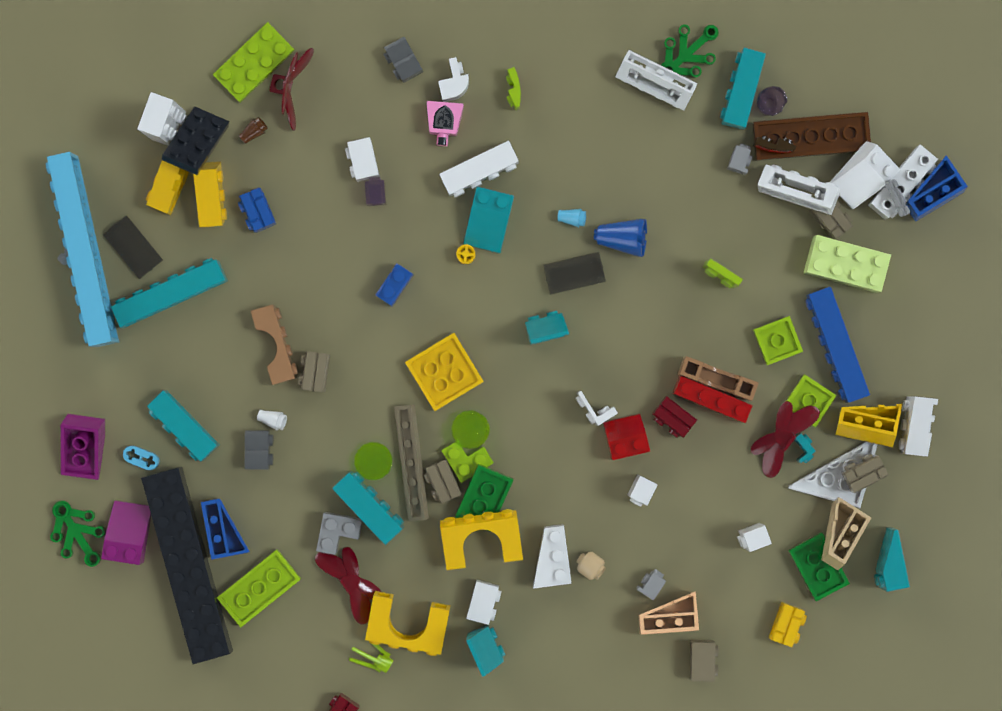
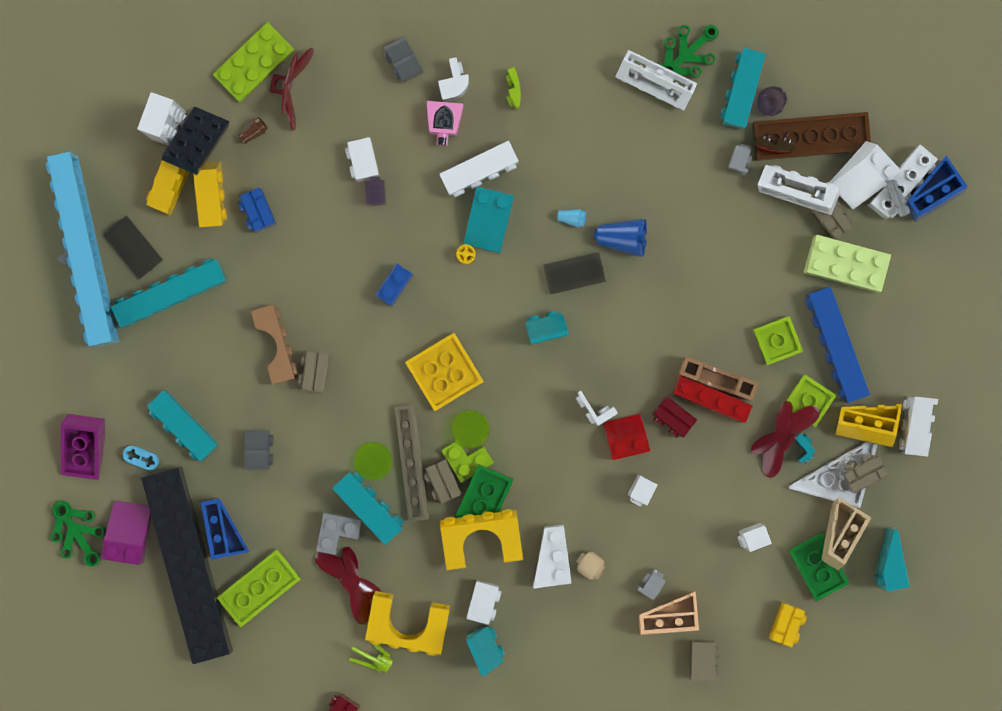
(274, 419): white cone -> none
(728, 278): lime plate -> none

